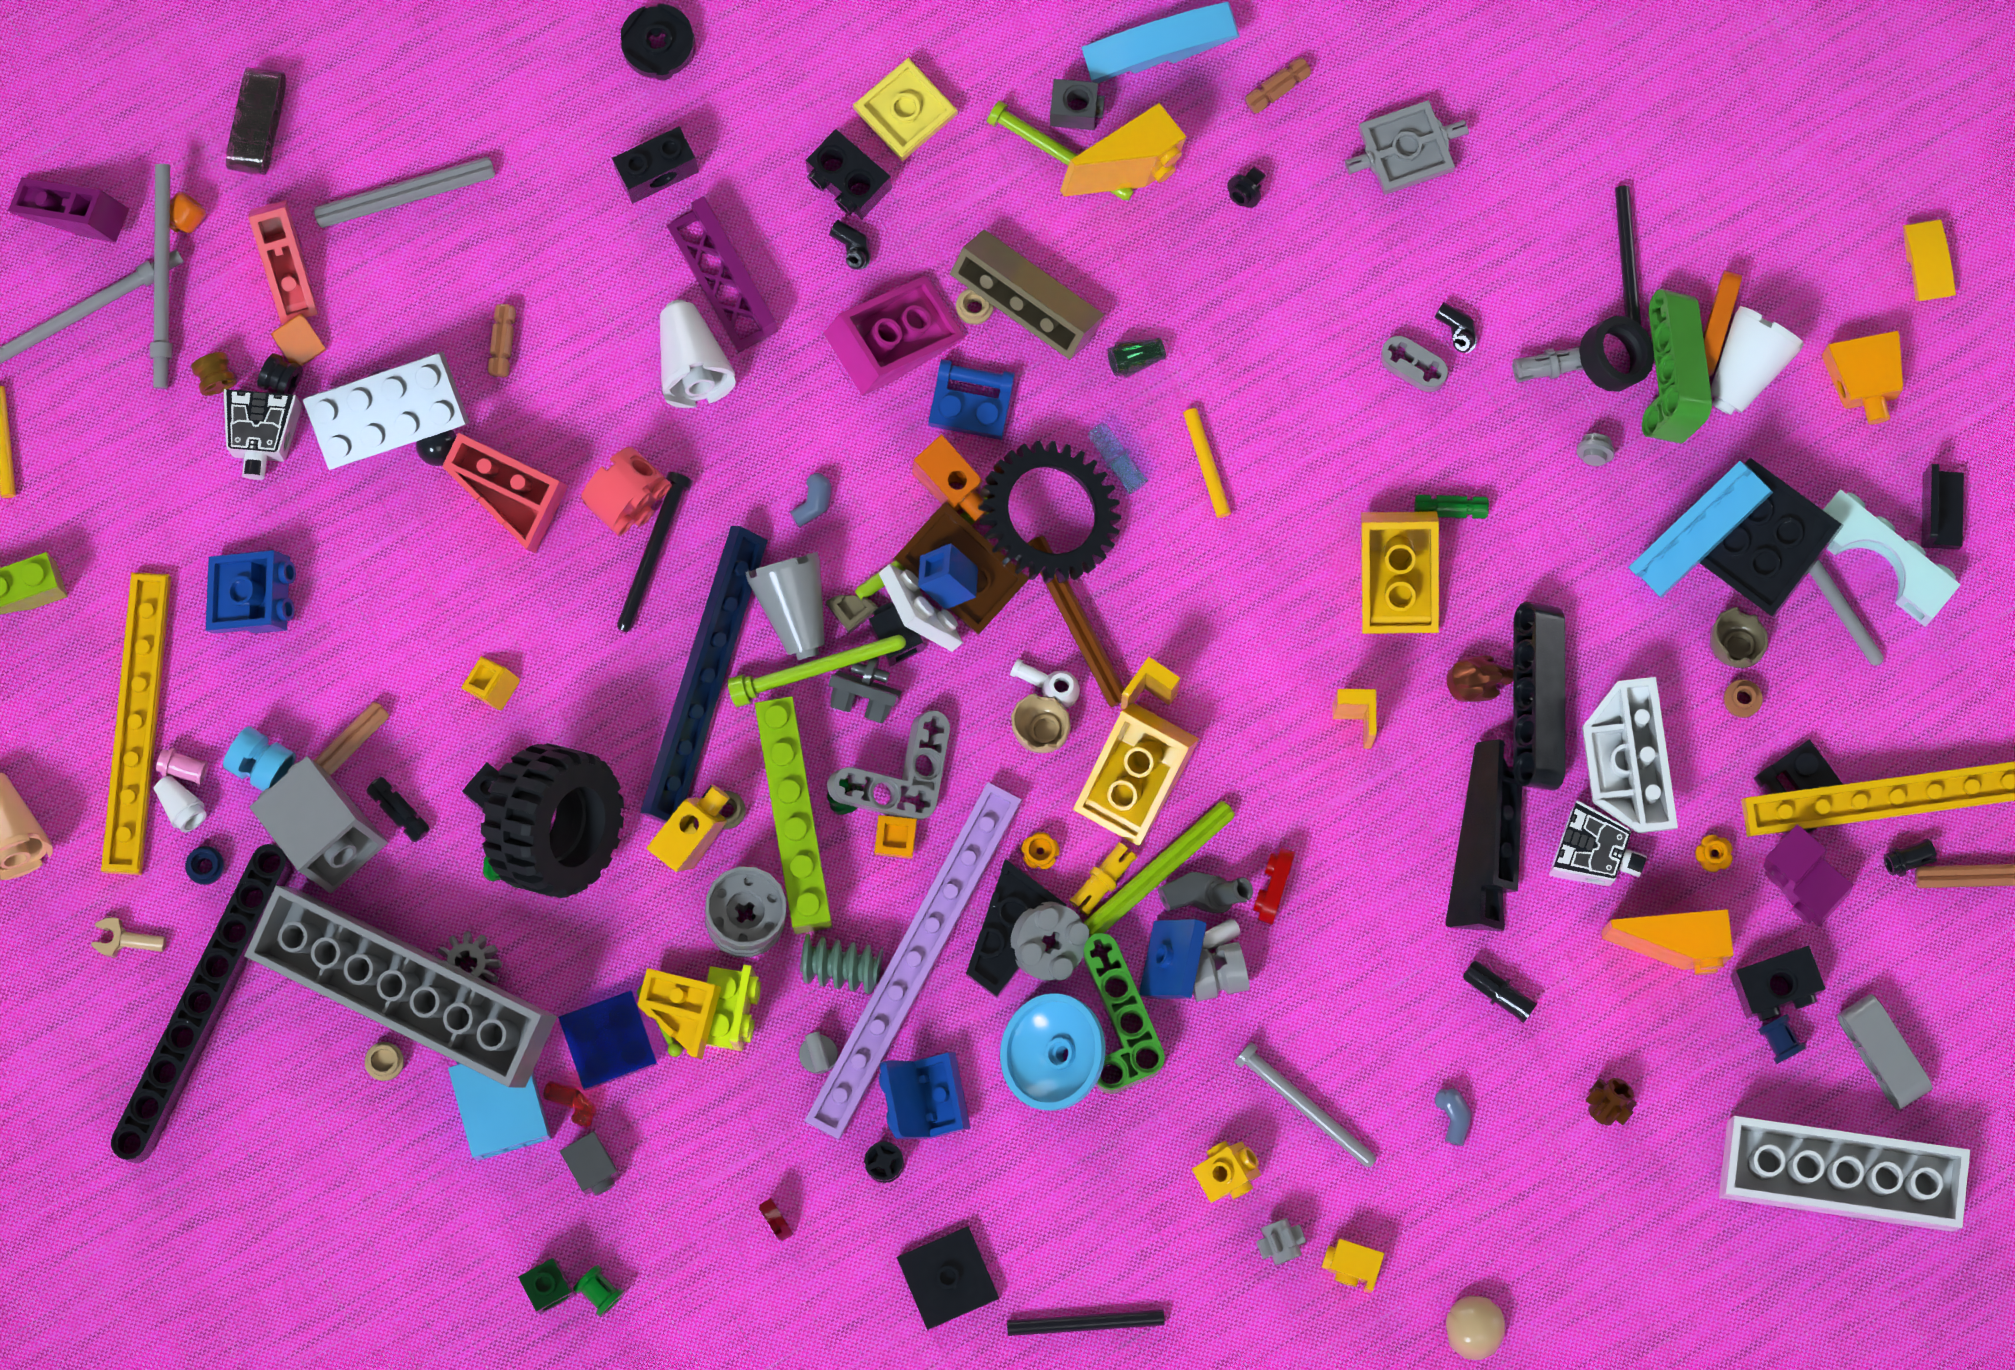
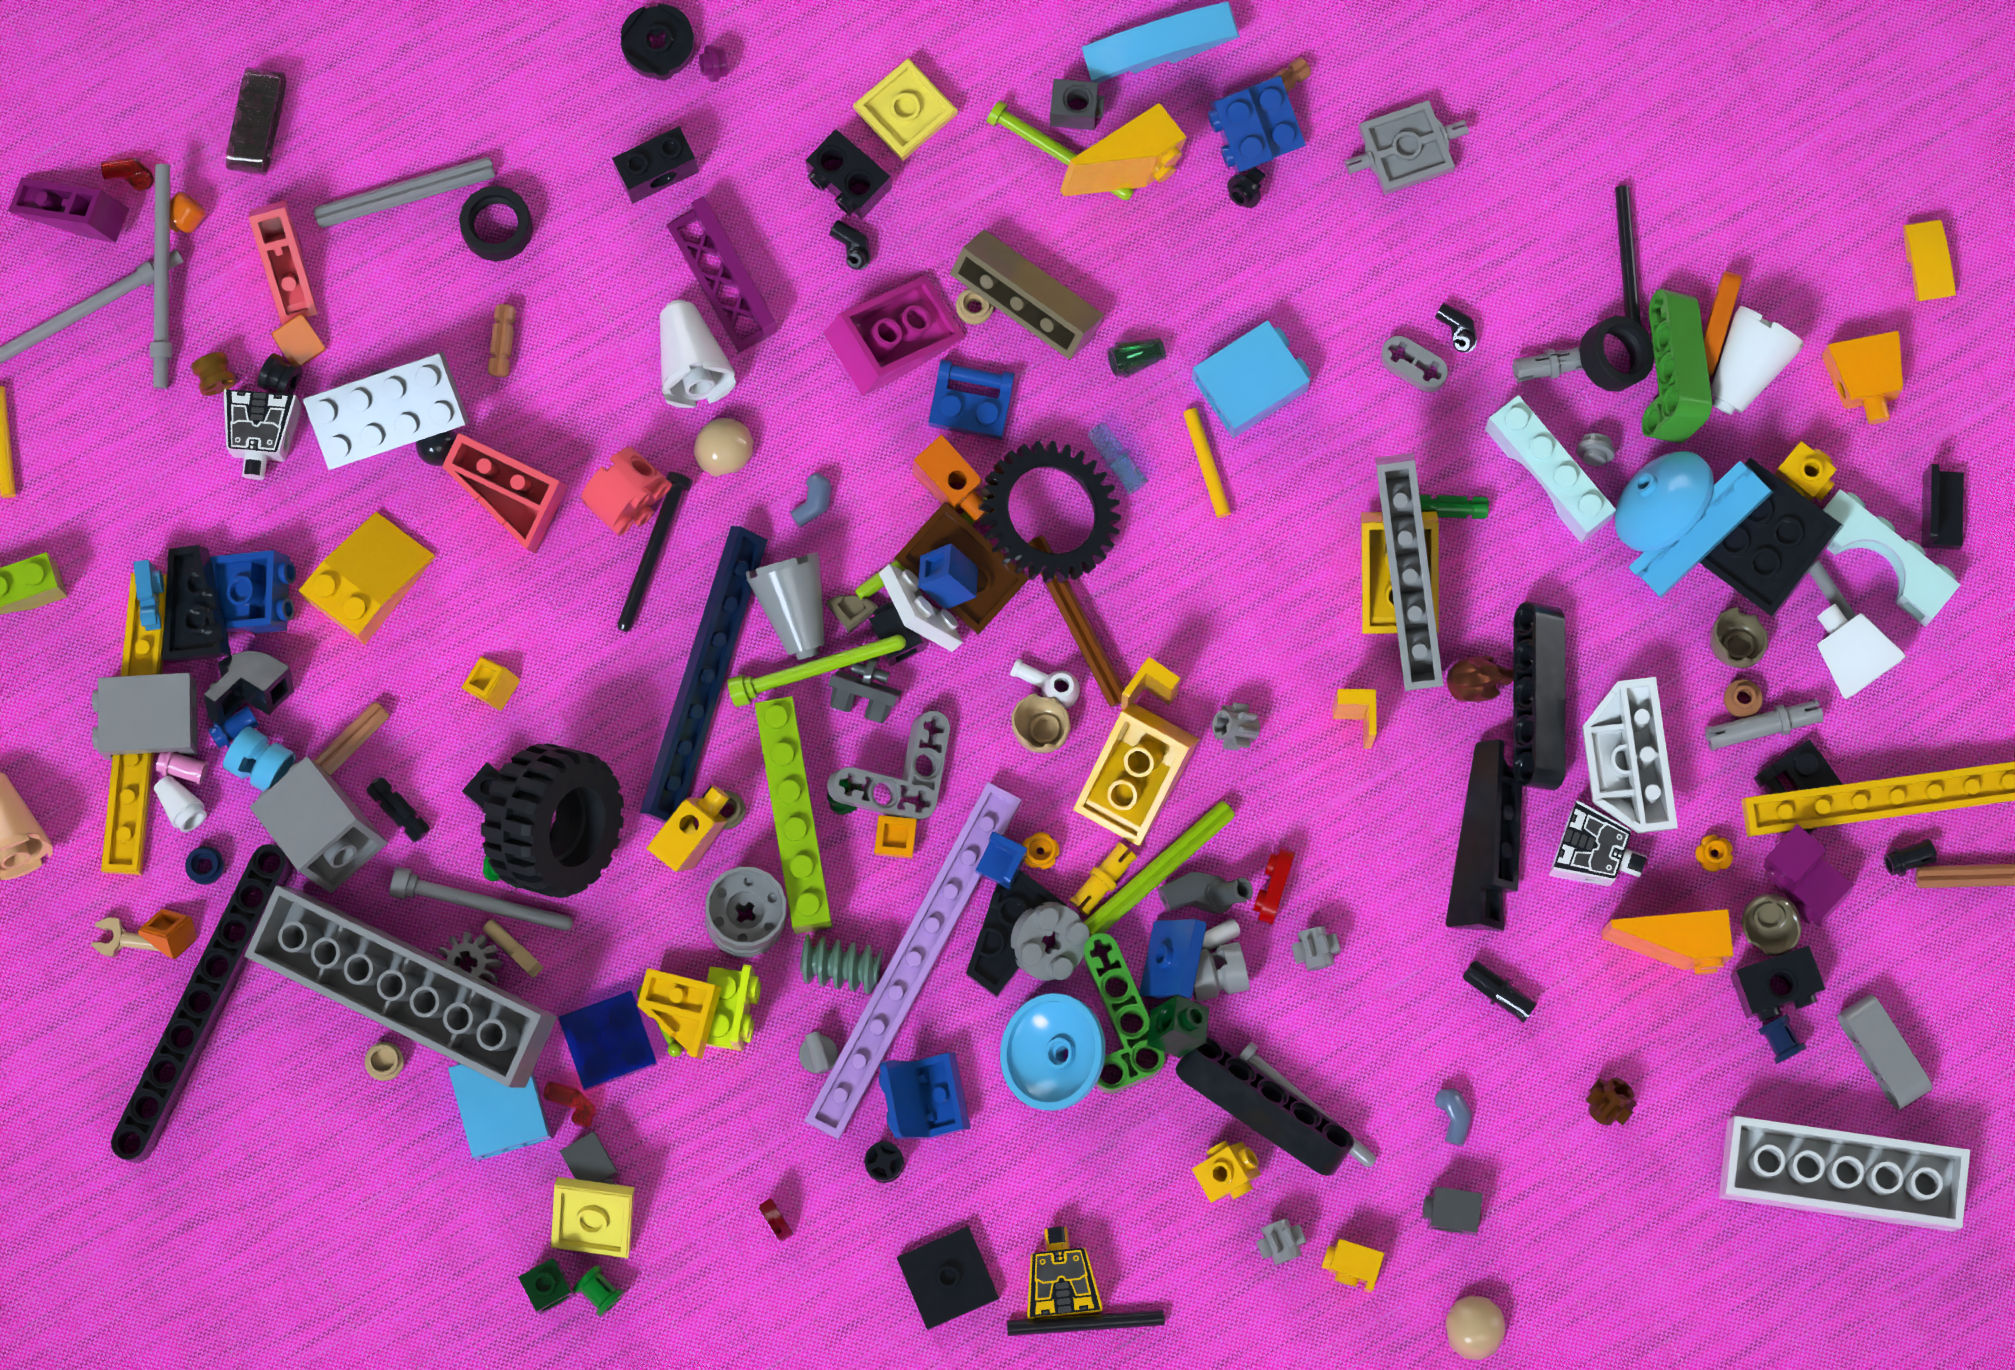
(131, 170): none -> clear red arm
(146, 715): none -> light grey panel
(148, 586): none -> dark azure plate
(169, 932): none -> orange slope
(192, 609): none -> black wing
(230, 728): none -> blue pin
(250, 679): none -> brick
(366, 577): none -> yellow slope
(408, 884): none -> light grey piece
(484, 198): none -> black tyre
(512, 948): none -> tan bar
(592, 1217): none -> light yellow plate
(713, 63): none -> magenta plate
(723, 446): none -> tan hair
(1001, 860): none -> blue panel
(1061, 1279): none -> torso
(1178, 1026): none -> dark green brick
(1236, 726): none -> light grey gear
(1251, 378): none -> medium azure brick
(1255, 124): none -> blue plate
(1266, 1106): none -> black beam
(1316, 948): none -> light grey gear
(1409, 571): none -> light grey brick
(1453, 1210): none -> dark grey brick
(1572, 492): none -> light aqua arch
(1663, 501): none -> medium azure dish
(1772, 924): none -> dark tan hair
(1779, 720): none -> light grey pin
(1808, 472): none -> yellow brick
(1855, 650): none -> white torso

